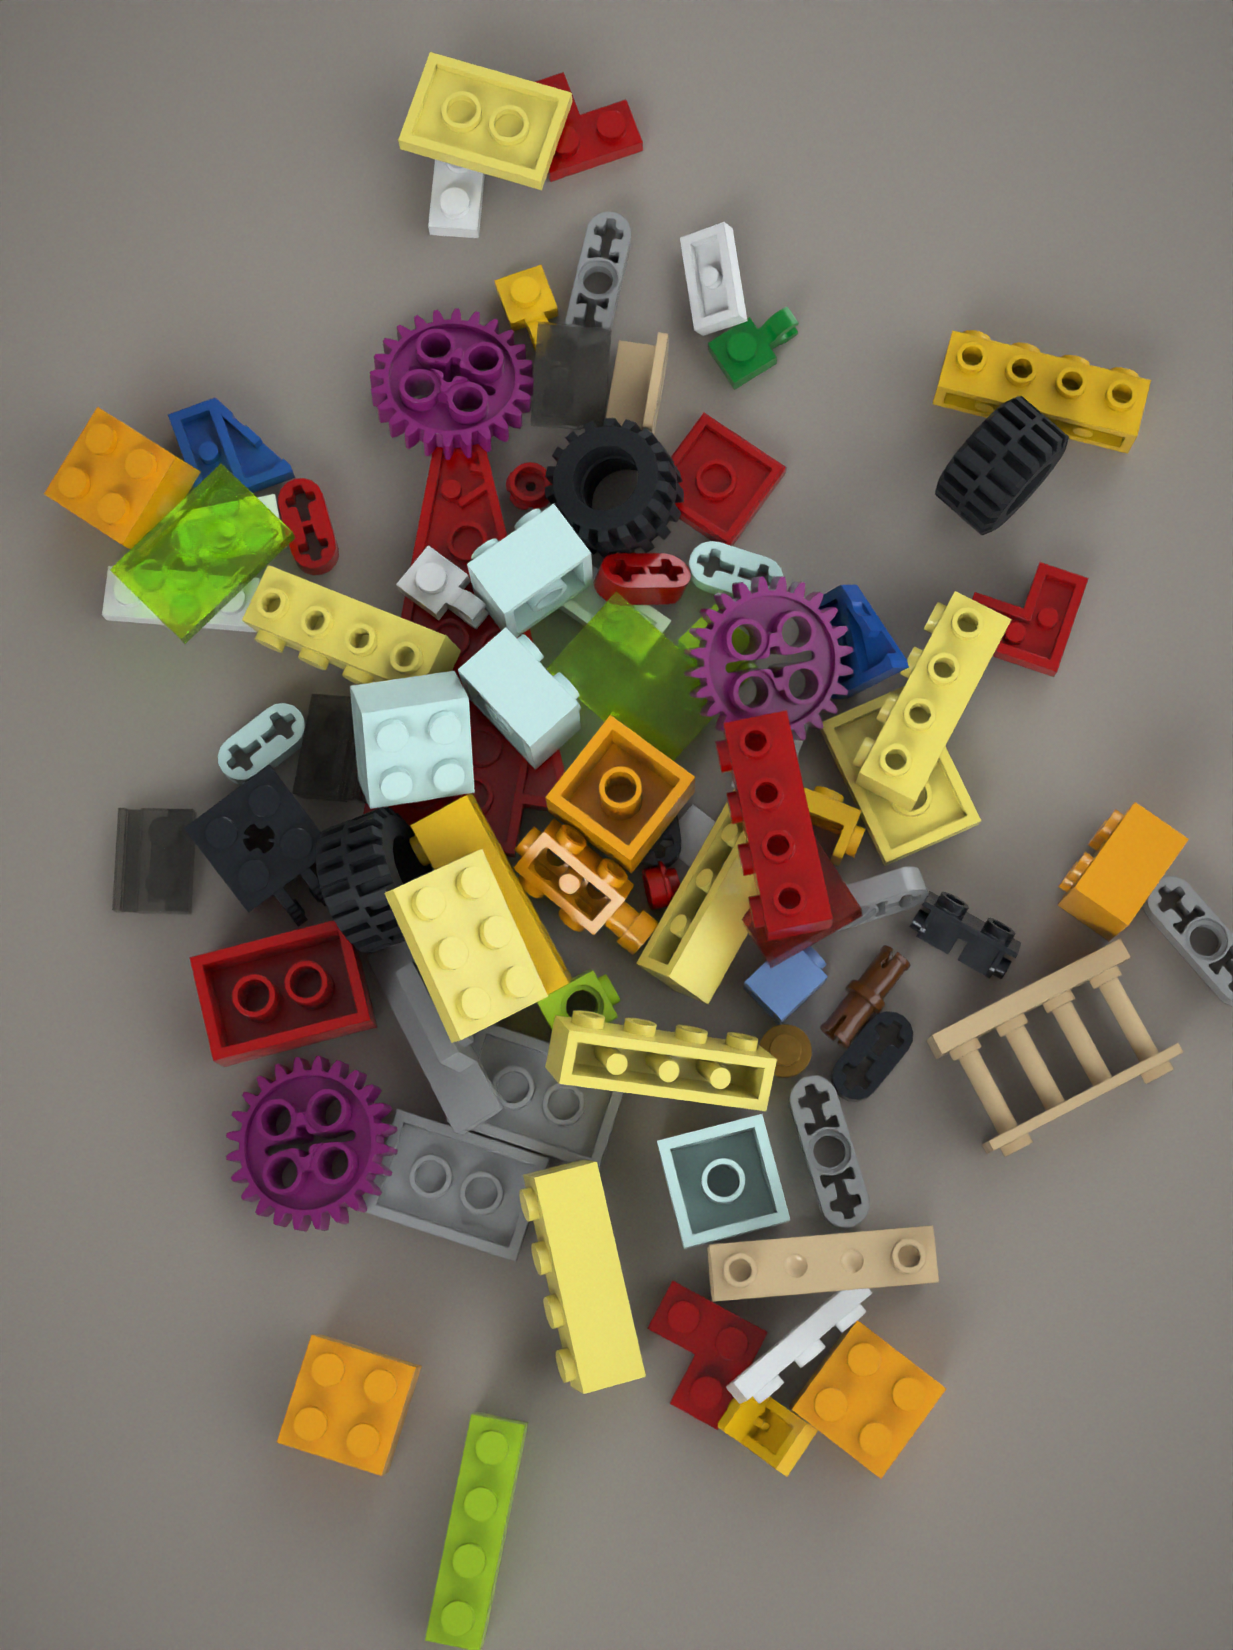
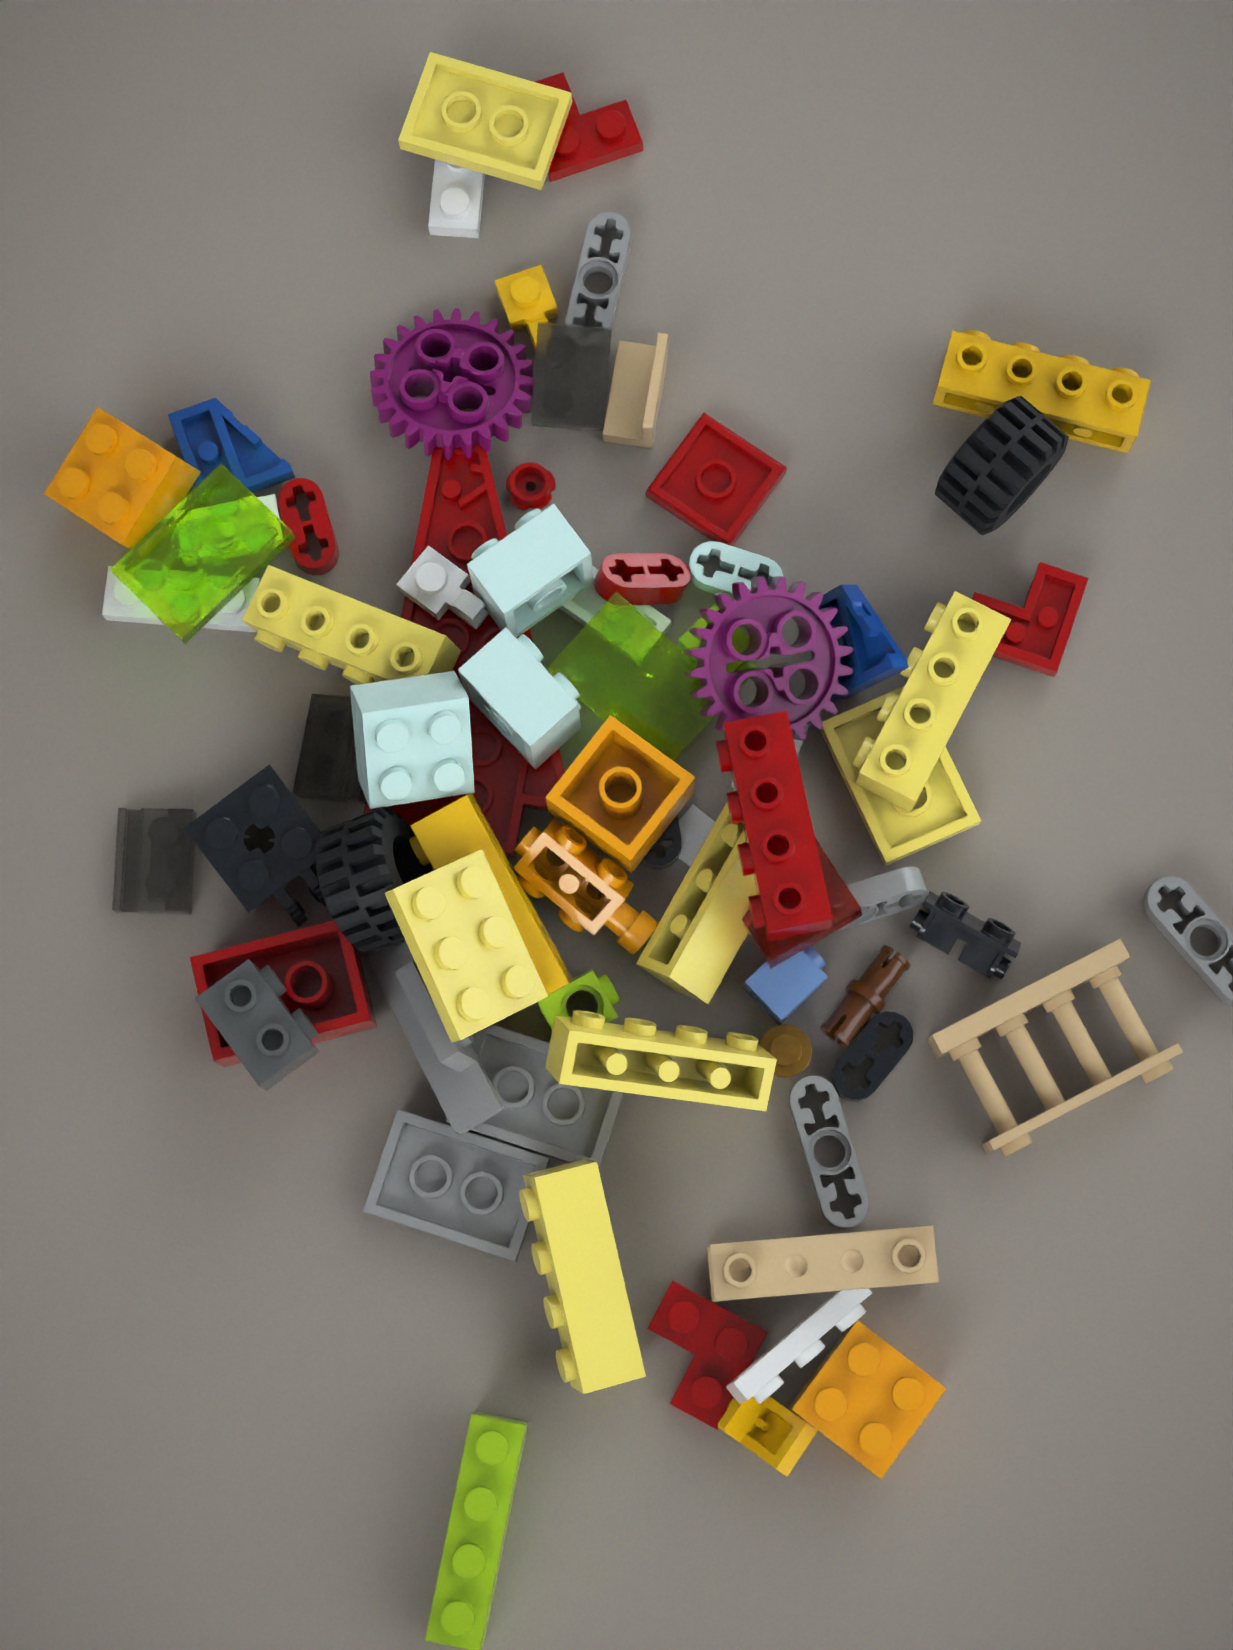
(255, 734): light aqua beam -> none
(259, 1024): none -> dark grey brick
(315, 1190): magenta gear -> none
(349, 1404): light orange brick -> none
(594, 457): black tyre -> none
(660, 885): red plate -> none
(713, 279): white plate -> none
(723, 1181): light aqua brick -> none
(748, 350): green plate -> none
(832, 814): yellow bracket -> none
(1122, 872): light orange brick -> none

